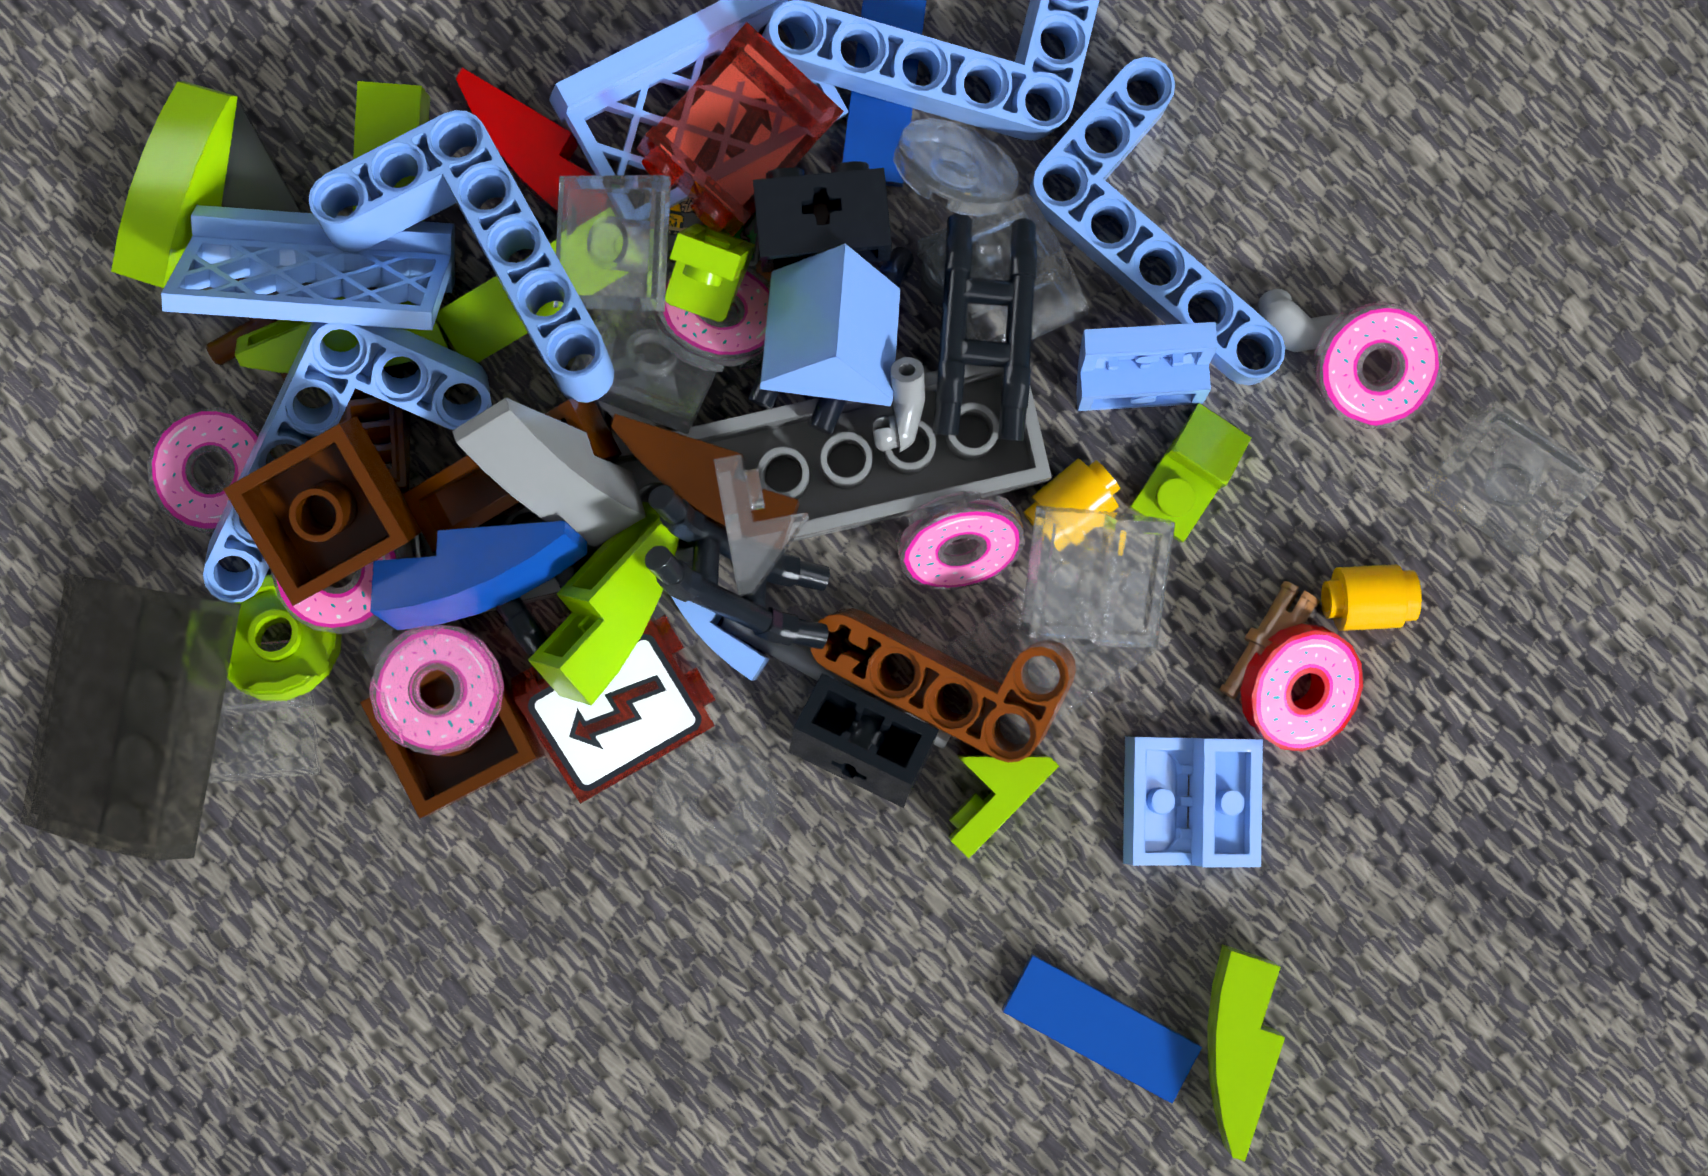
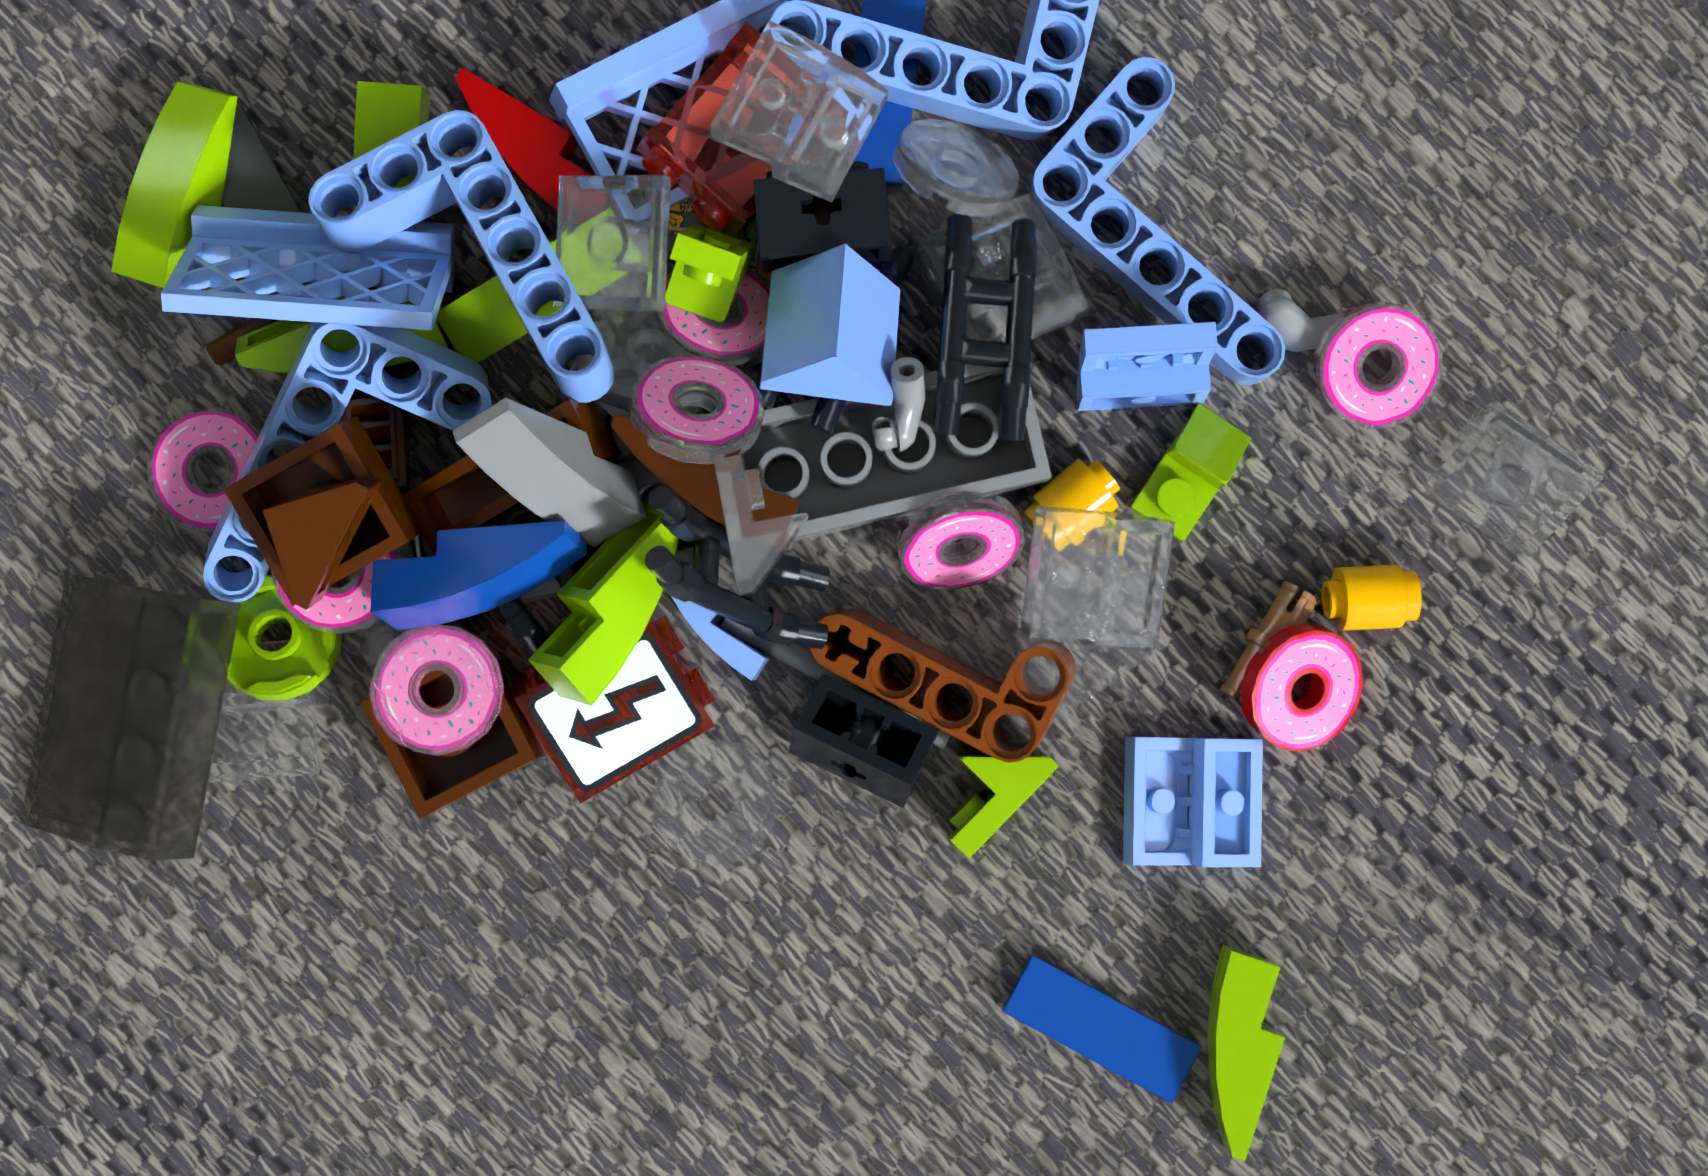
(315, 532): none -> reddish brown slope
(696, 381): none -> tile
(799, 111): none -> clear slope

